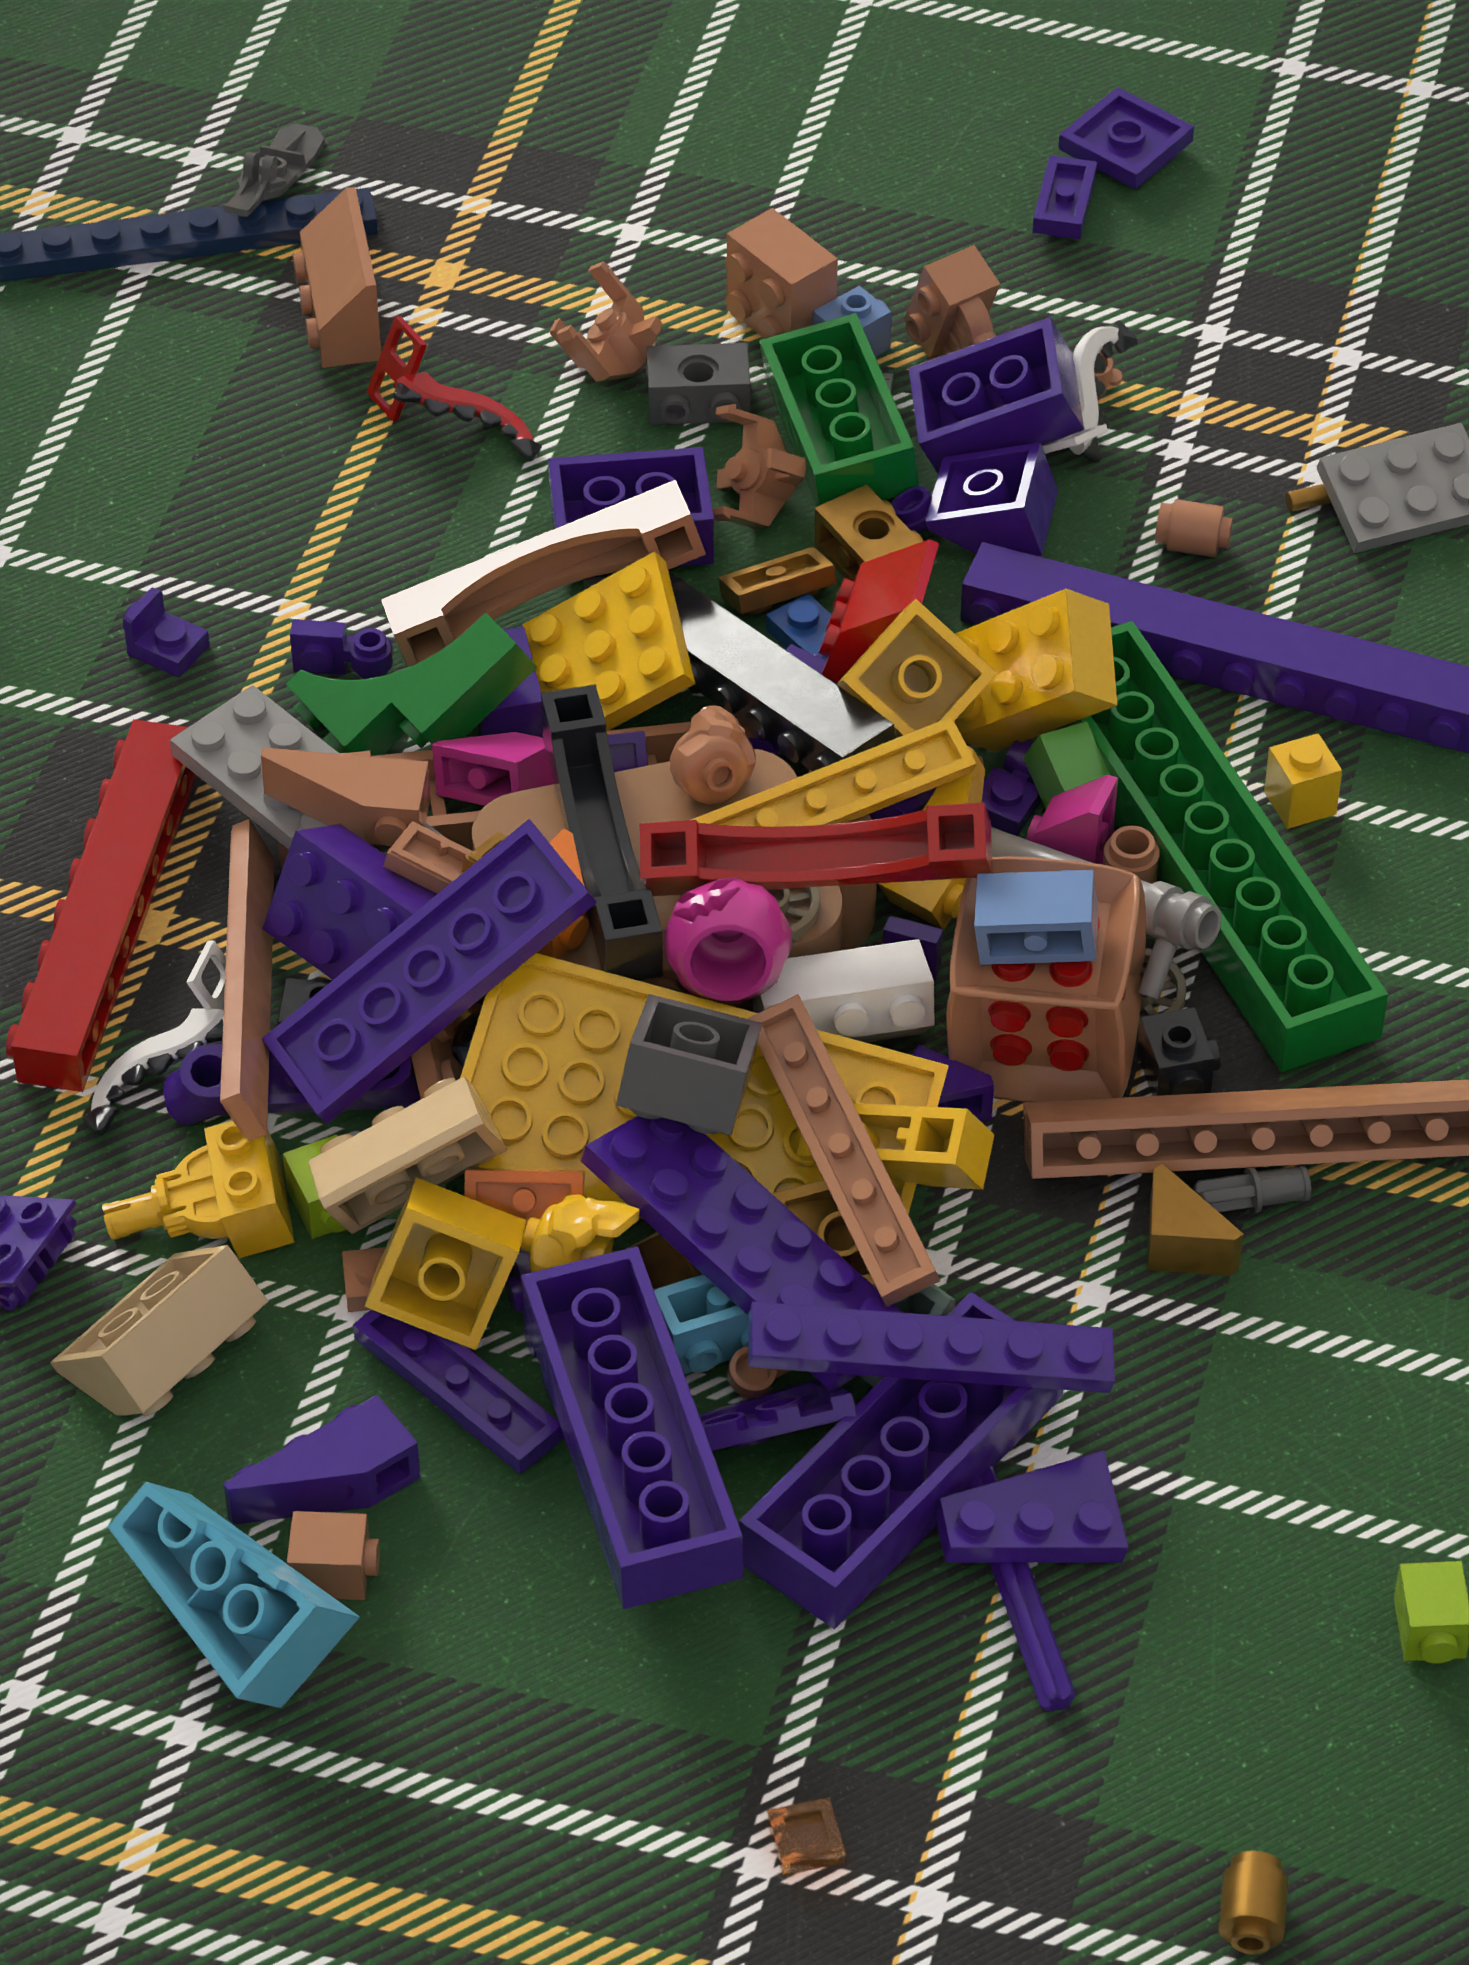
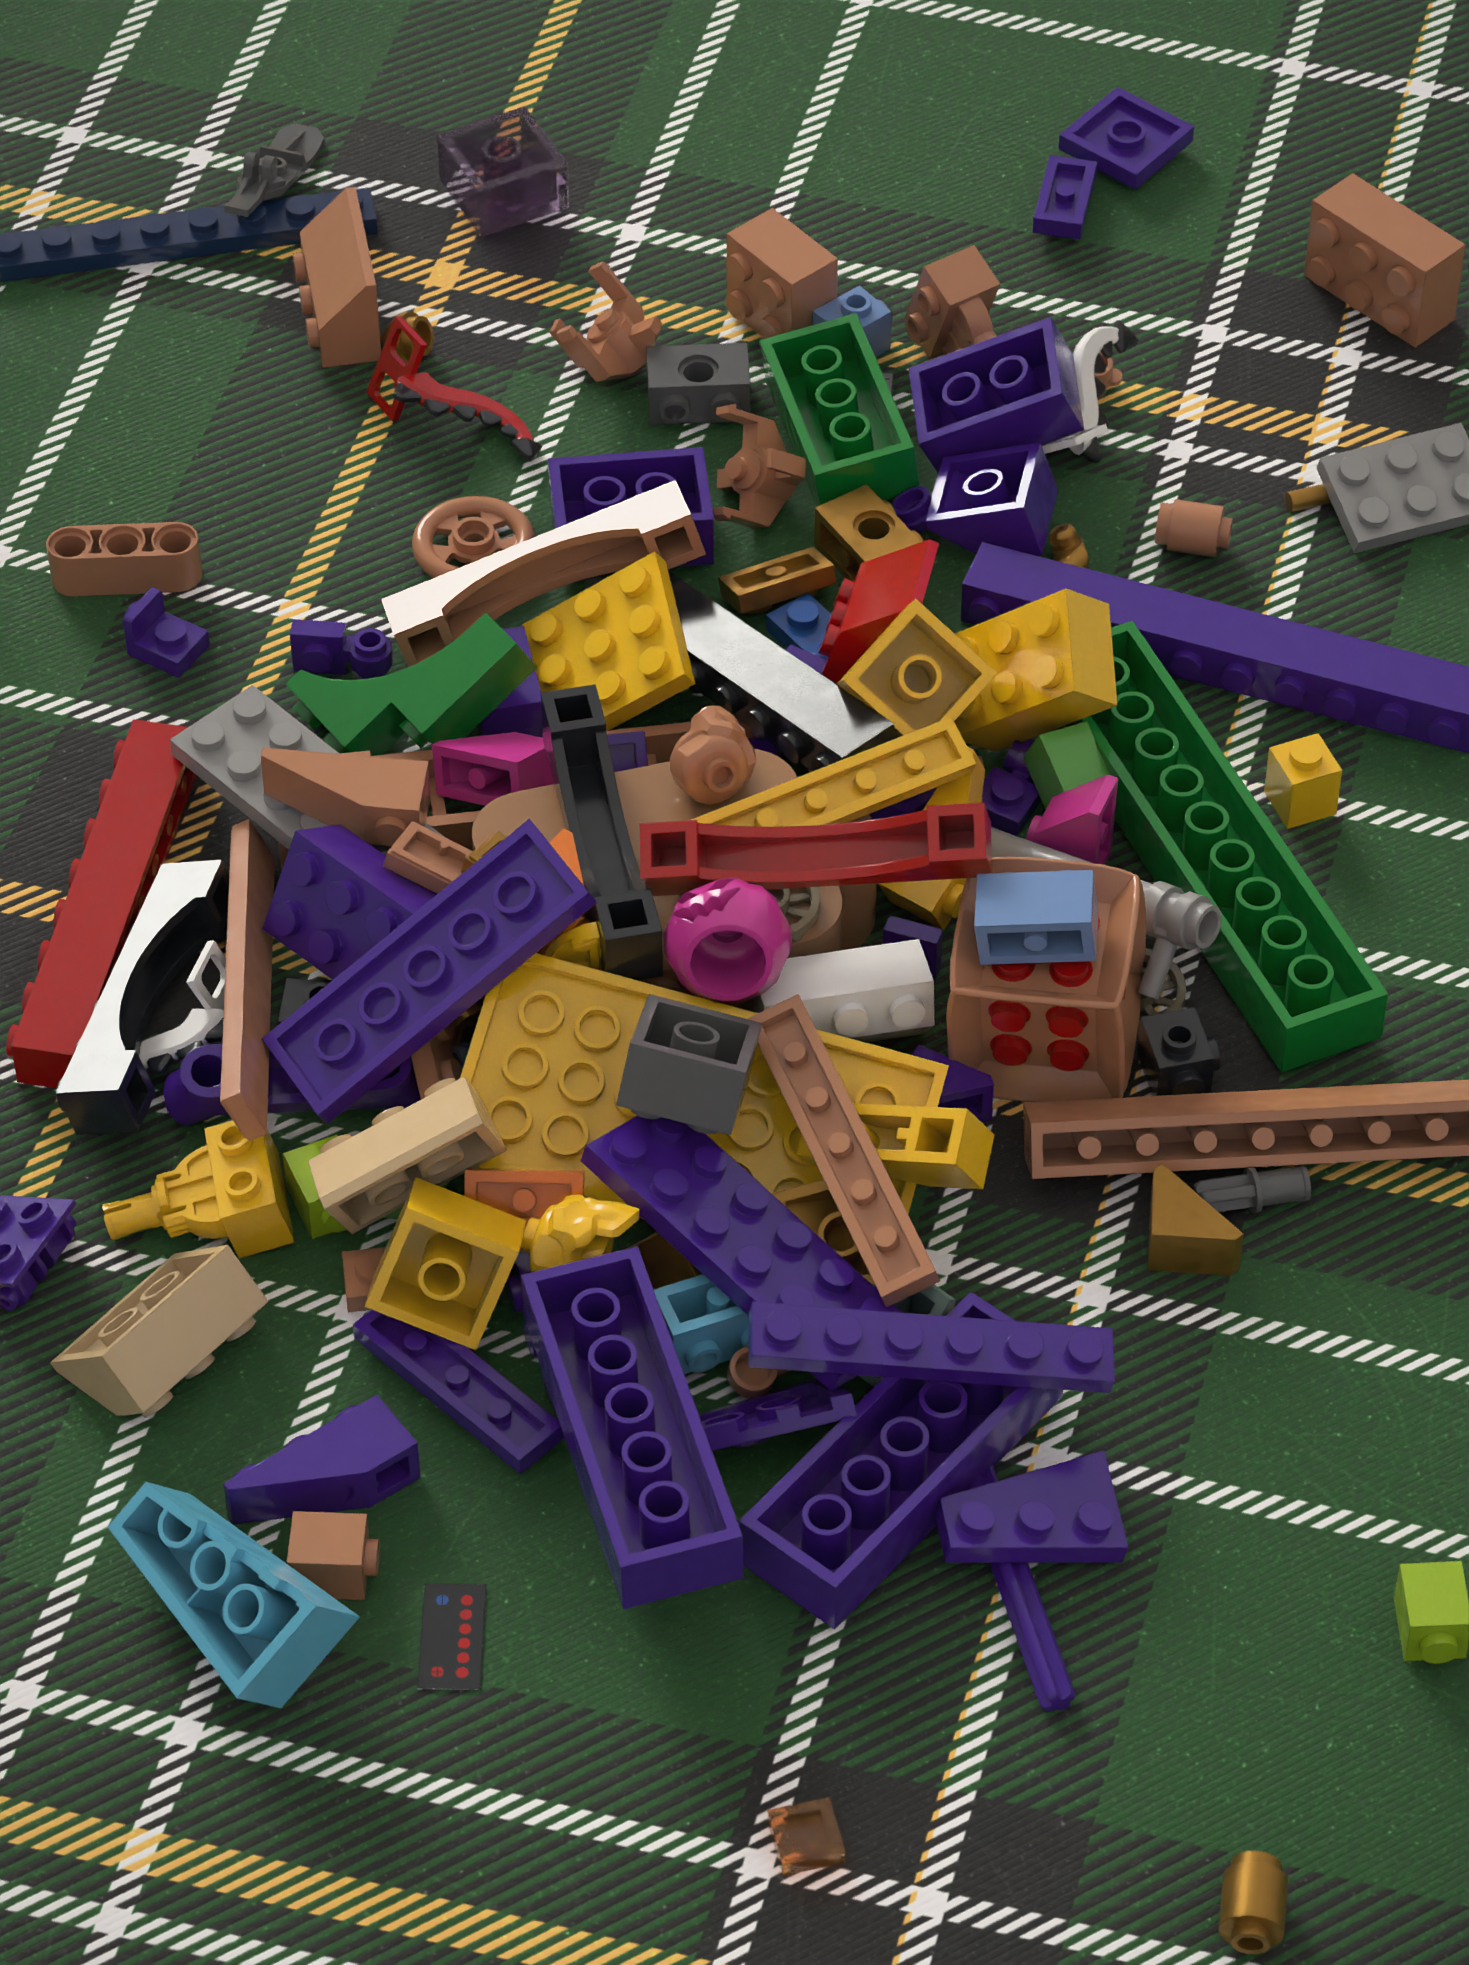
(106, 1079): none -> black arch
(124, 558): none -> nougat beam
(420, 325): none -> pearl gold plate
(452, 1636): none -> black sticker
(470, 537): none -> nougat plate
(503, 171): none -> clear purple brick
(578, 946): none -> yellow tile
(1068, 546): none -> pearl gold arm
(1134, 851): nougat brick -> none
(1384, 260): none -> nougat brick

